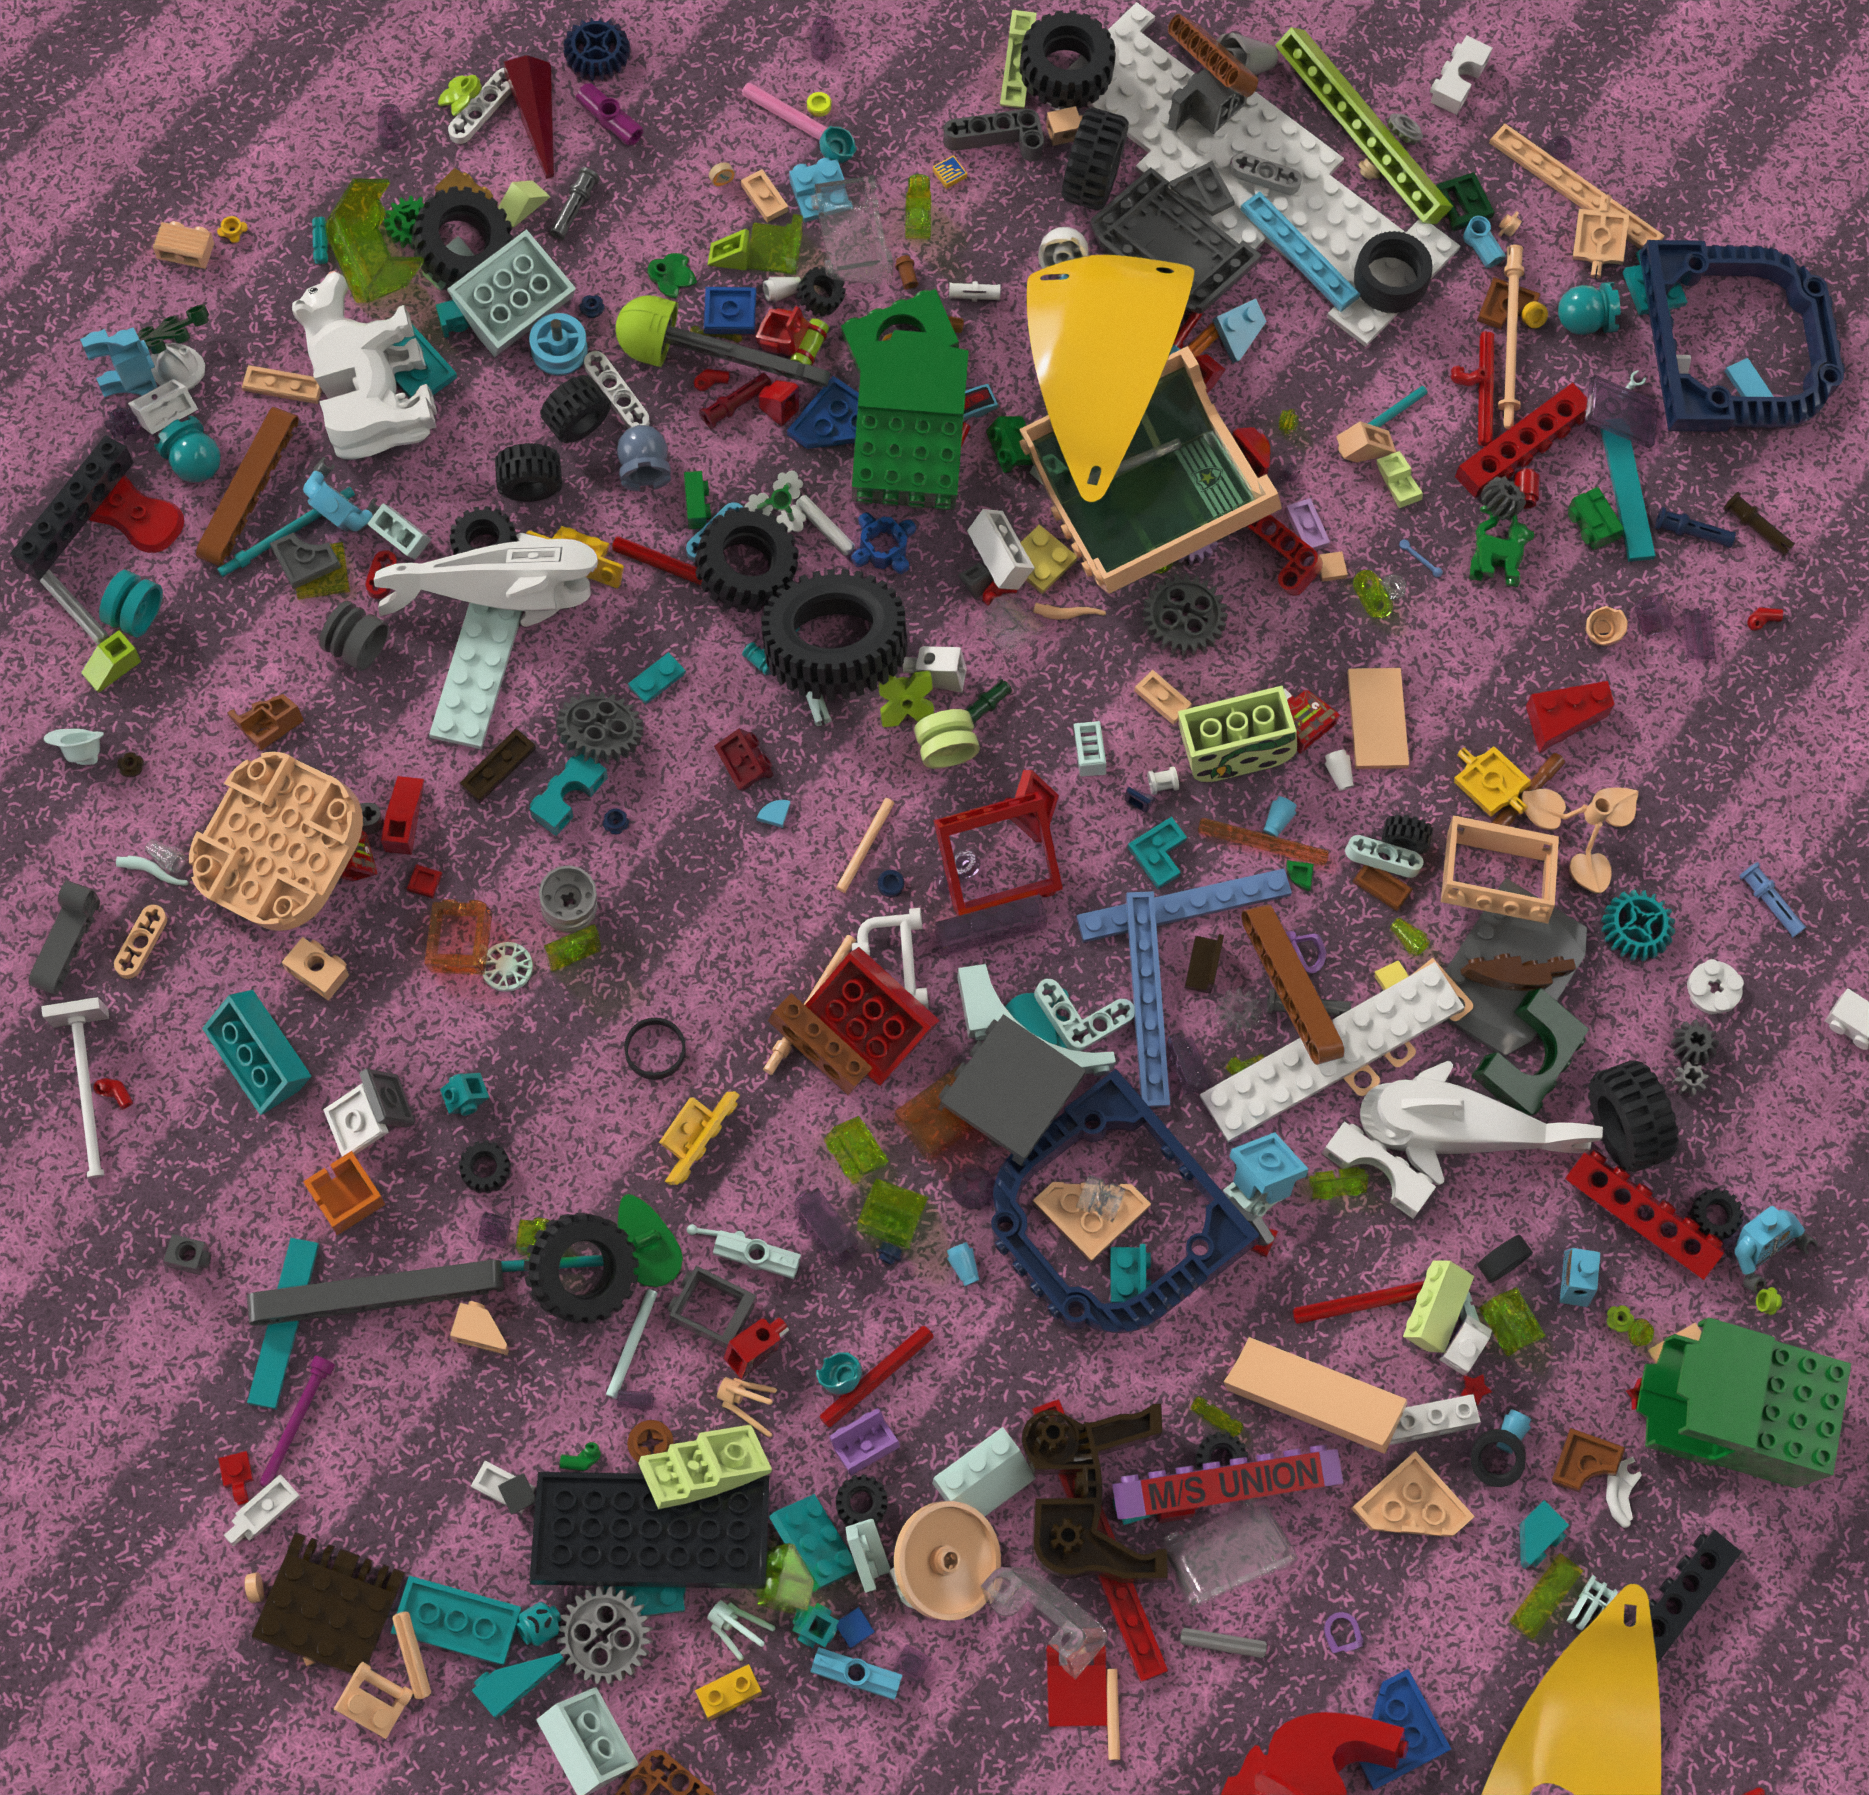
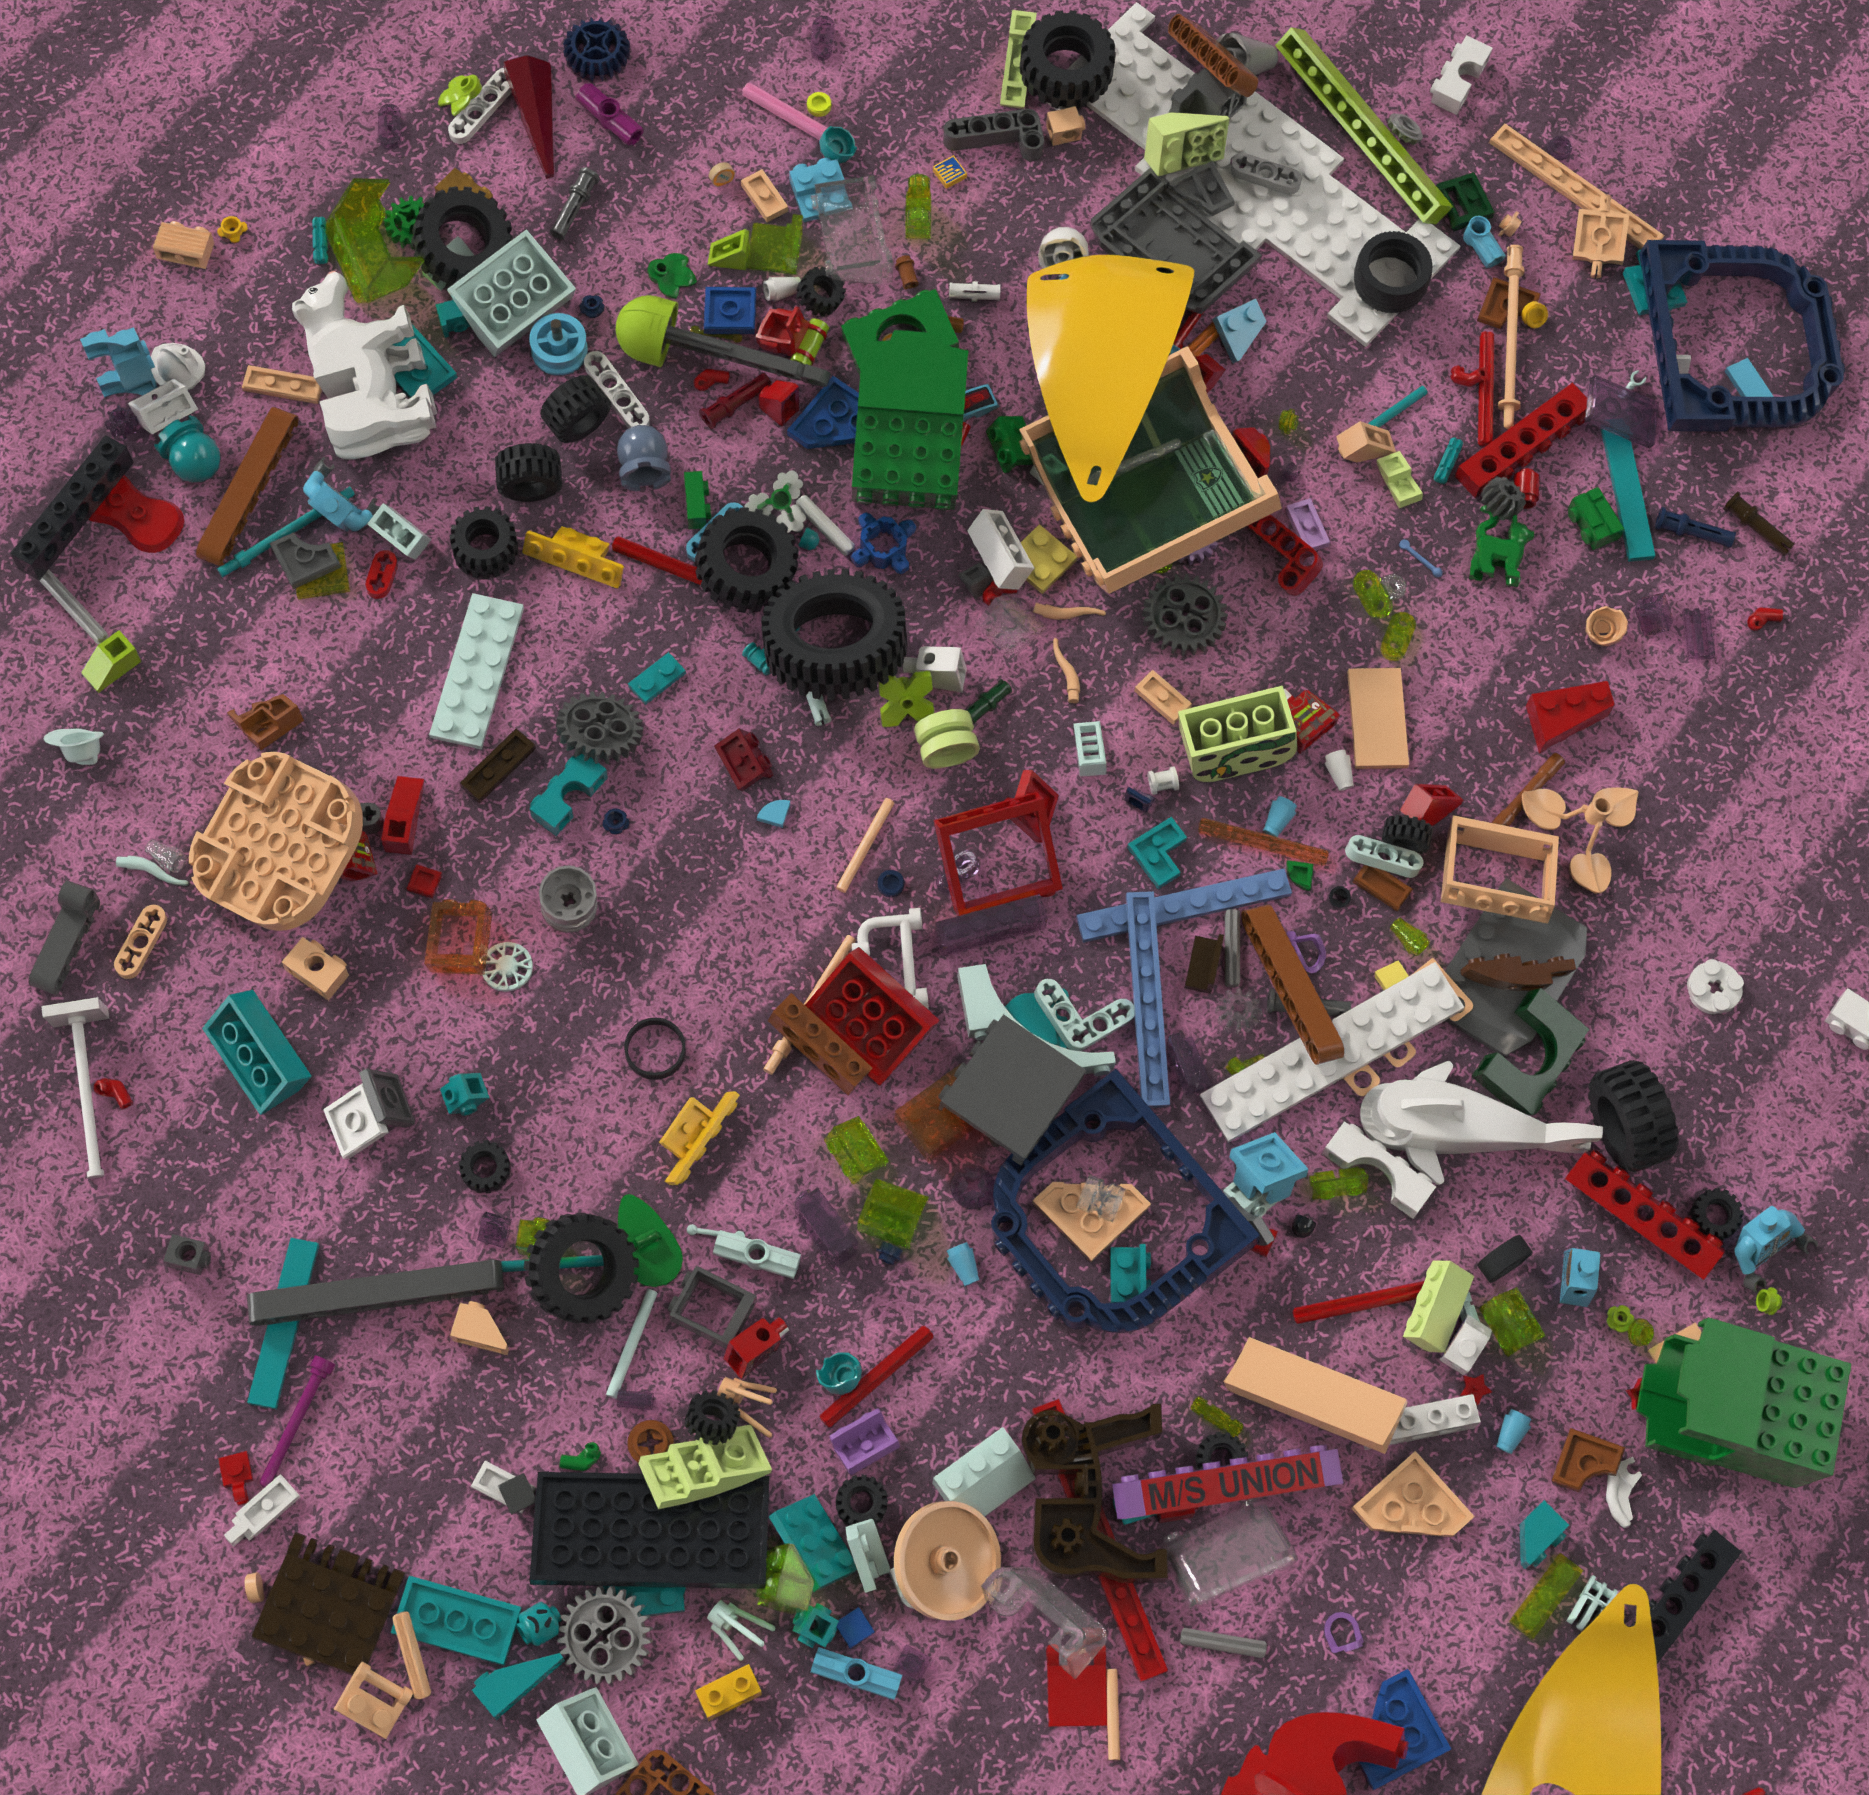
(130, 603): teal wheel -> none
(130, 771): dark brown plate -> none
(171, 328): dark green plant -> none
(347, 1196): orange piece -> none
(354, 635): dark grey wheel -> none
(520, 575): white animal -> none
(522, 200): yellowish green slope -> none
(572, 948): clear neon green tile -> none
(708, 1428): none -> black tyre
(809, 539): none -> teal hinge
(1072, 679): none -> light nougat animal
(1094, 158): black tyre -> none
(1184, 141): none -> yellowish green slope
(1232, 948): none -> light grey axle
(1300, 251): medium azure tile -> none
(1303, 1226): none -> black hinge
(1333, 567): light nougat tile -> none
(1342, 892): none -> black hinge
(1369, 169): tan plate -> none
(1399, 635): none -> clear neon green plate
(1430, 802): none -> red slope
(1448, 460): none -> teal axle
(1488, 1477): black tyre -> none
(1492, 781): yellow plate -> none
(1588, 309): teal tile -> none
(1646, 945): teal gear -> none
(1686, 1085): light grey gear -> none
(1695, 1052): dark grey gear -> none
(1764, 889): medium blue pin -> none

